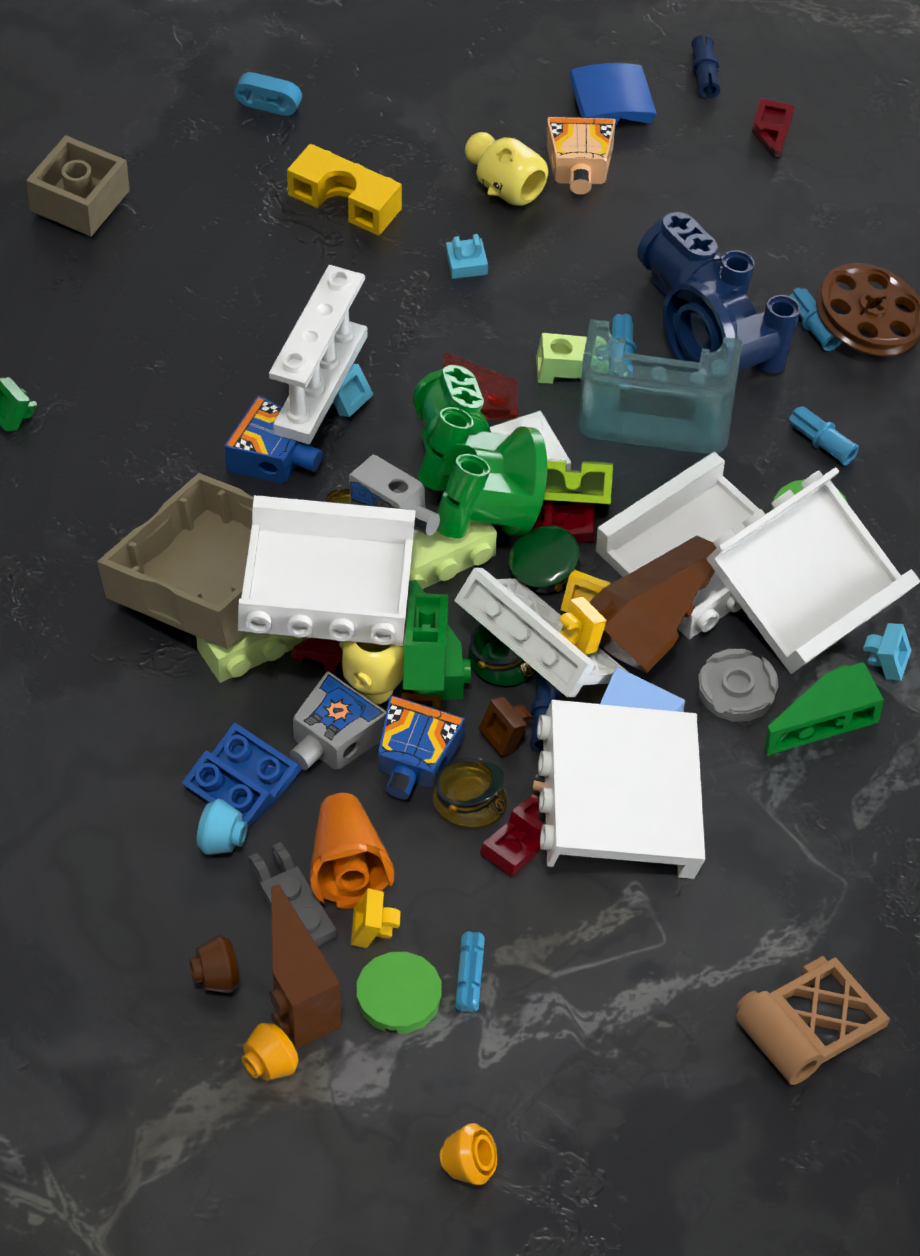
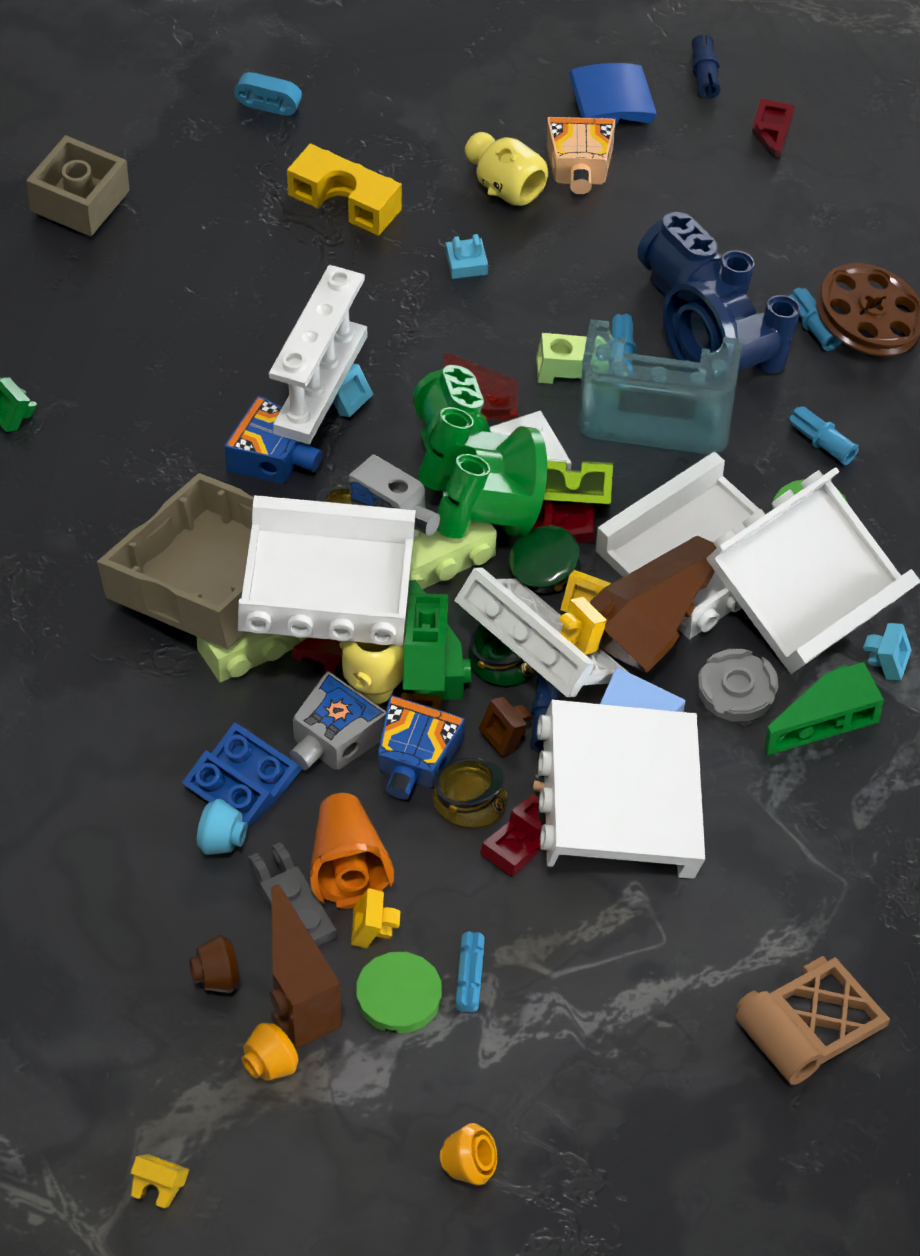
(160, 1173): none -> yellow tile

